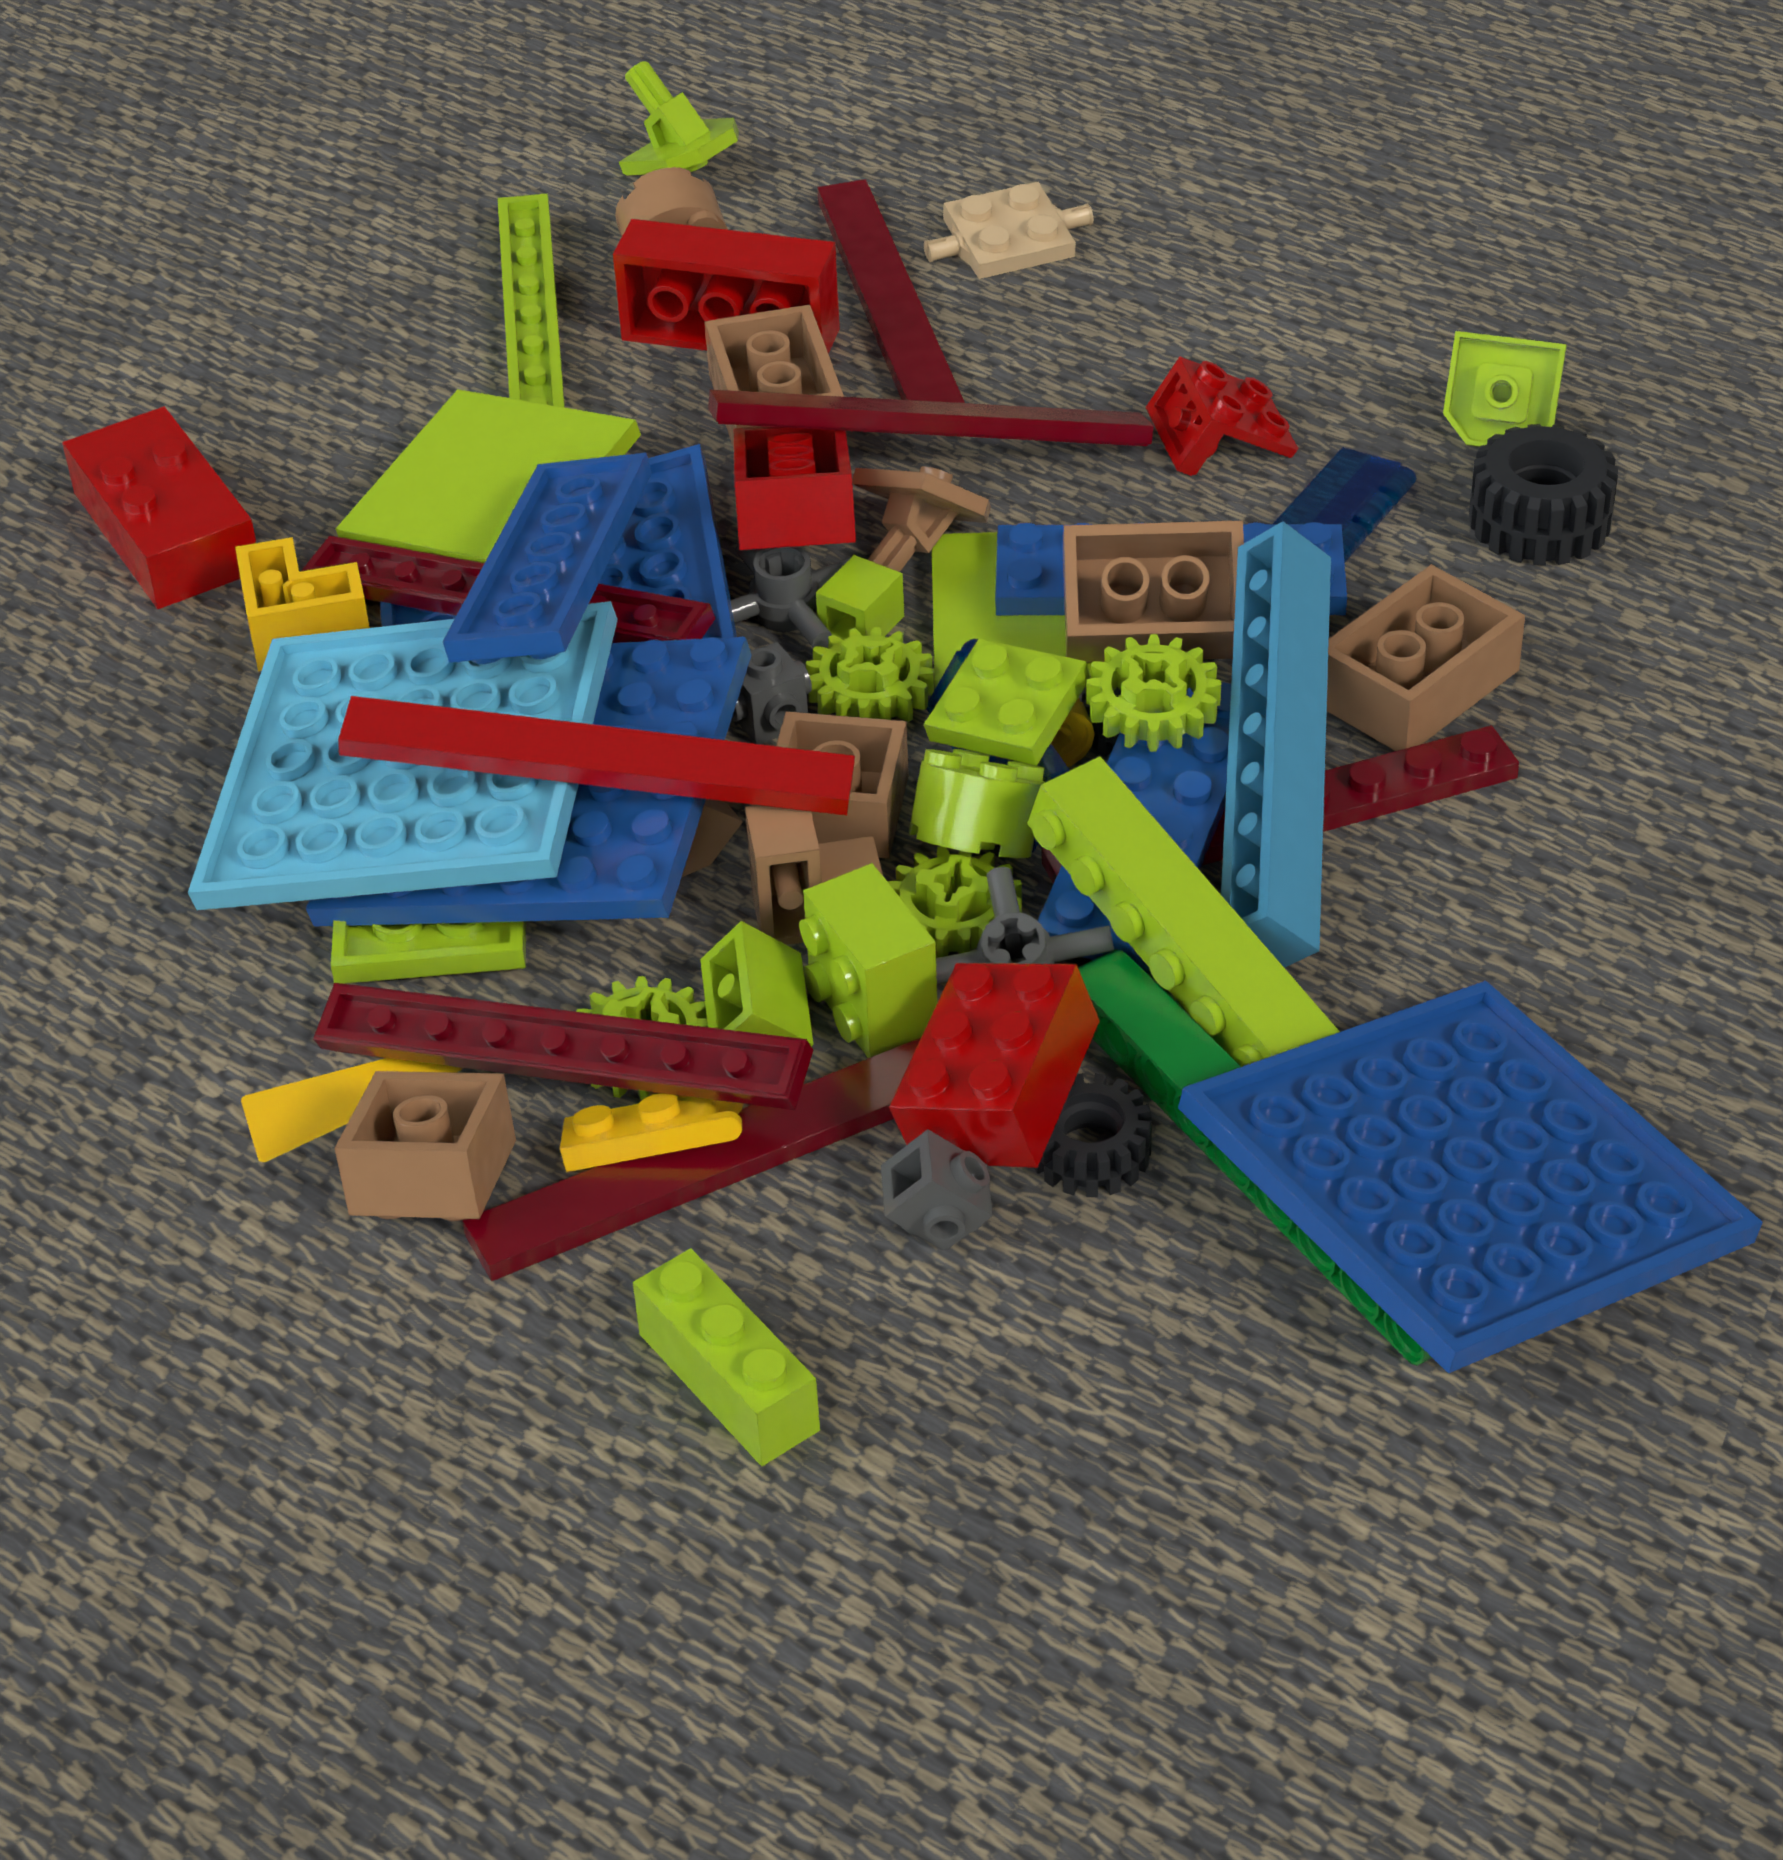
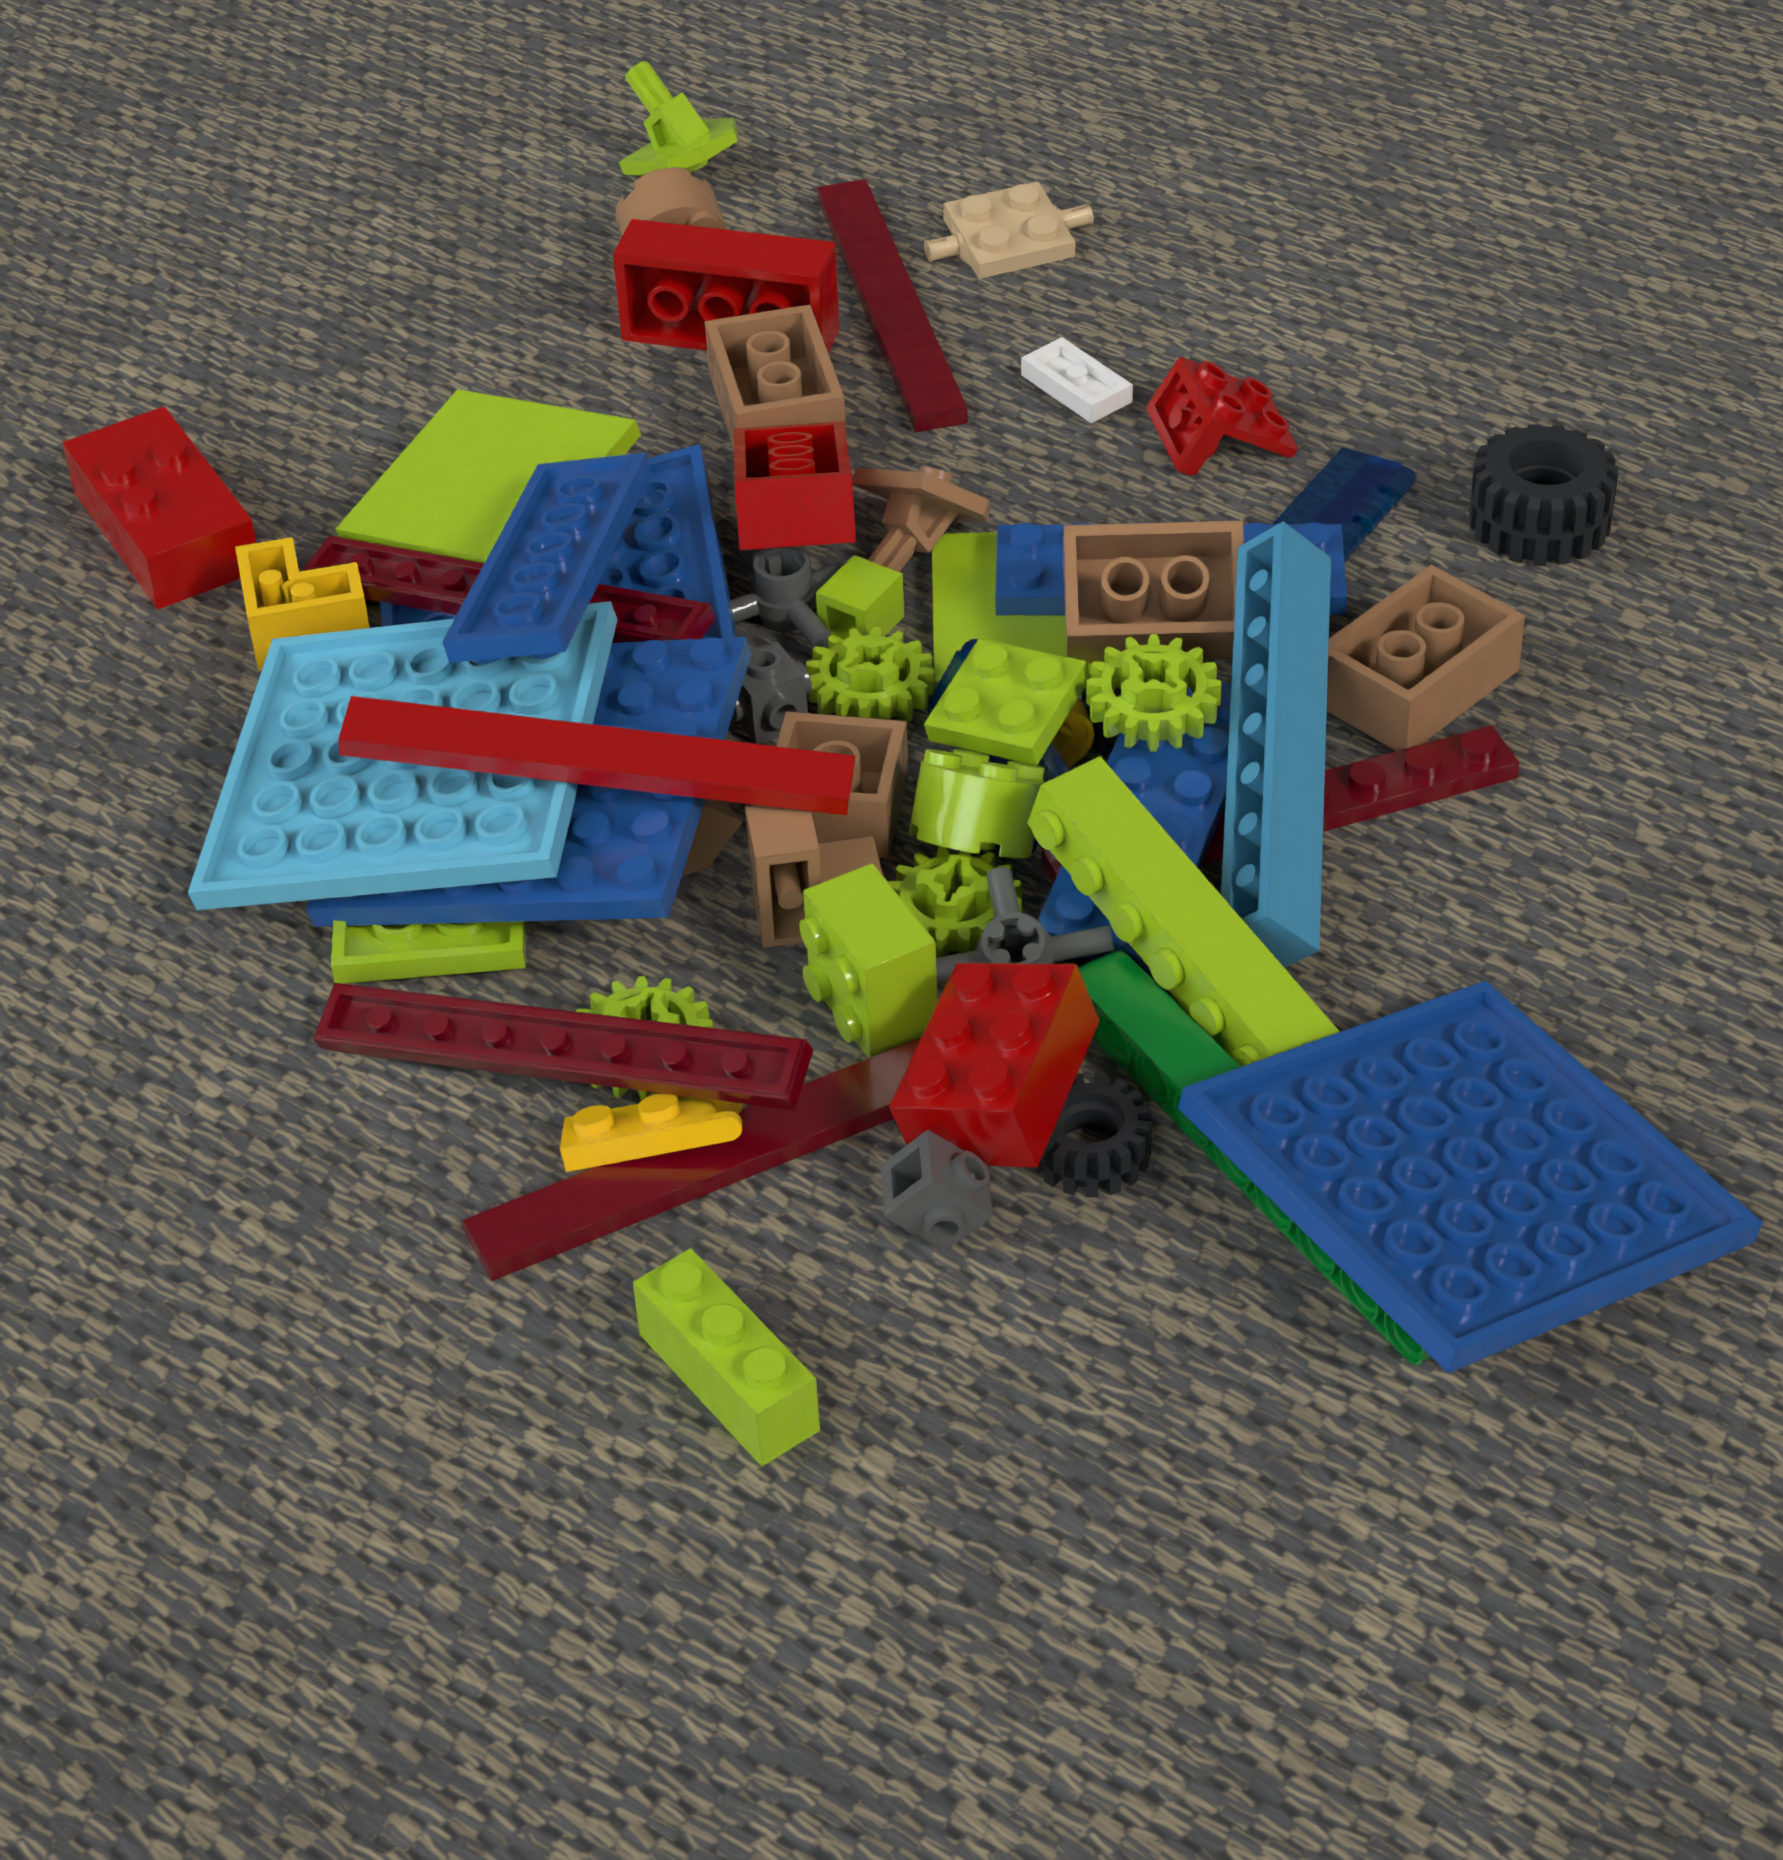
(314, 1106): yellow sticker -> none
(426, 1145): medium nougat brick -> none
(530, 300): lime plate -> none
(755, 985): lime brick -> none
(929, 418): dark red tile -> none
(1076, 380): none -> white plate
(1501, 385): lime piece -> none

